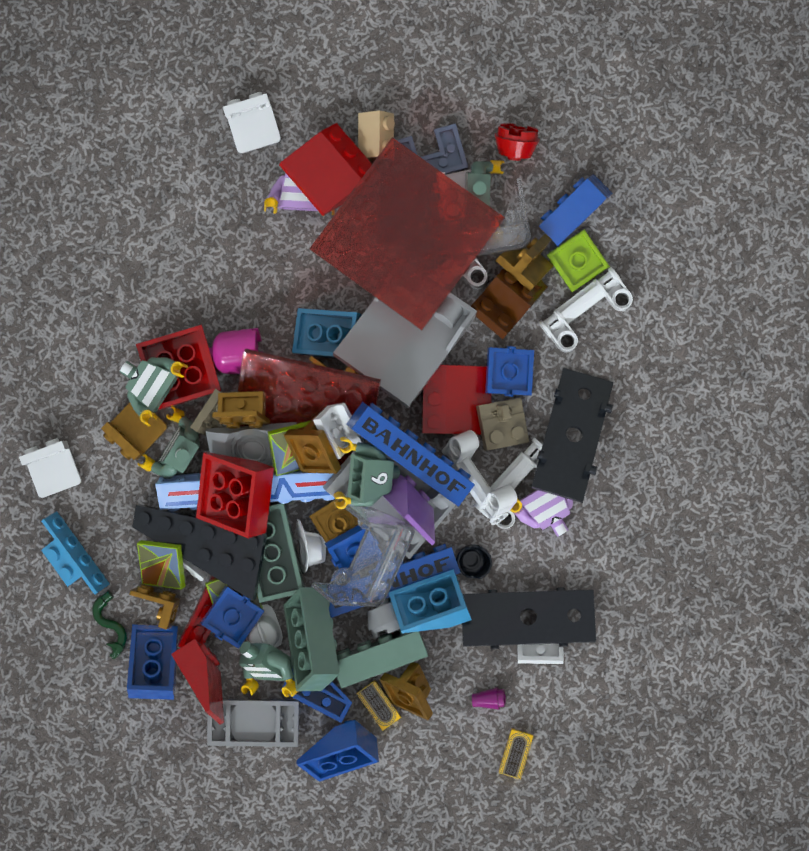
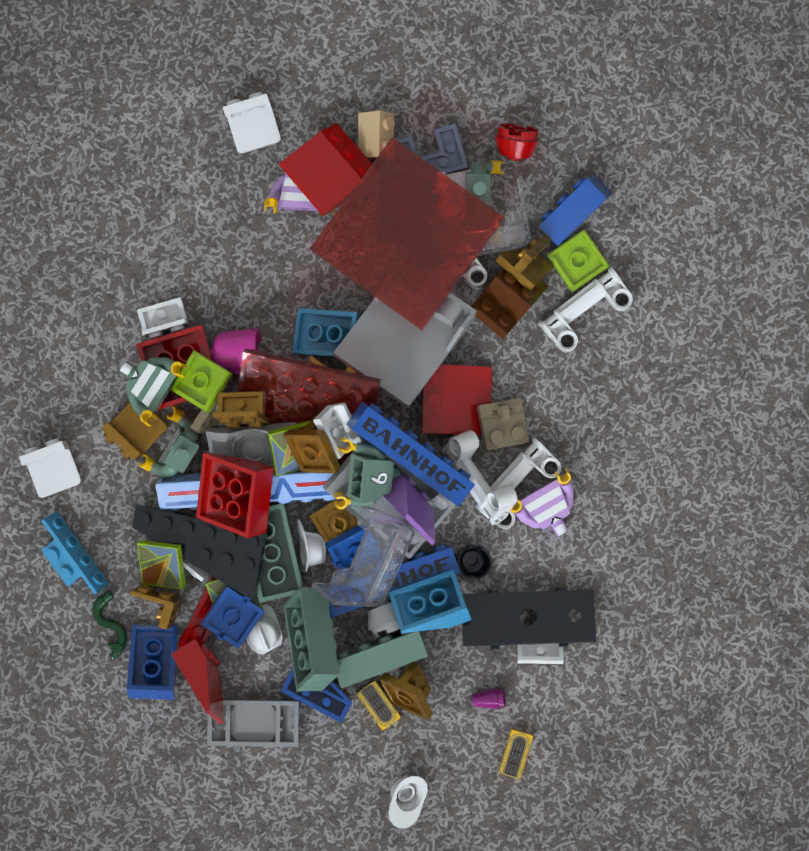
(163, 317): none -> white bracket
(201, 381): none -> lime tile
(265, 663): sand green torso -> none
(340, 751): blue slope -> none
(407, 800): none -> white piece
(509, 371): blue plate -> none
(565, 464): black piece -> none

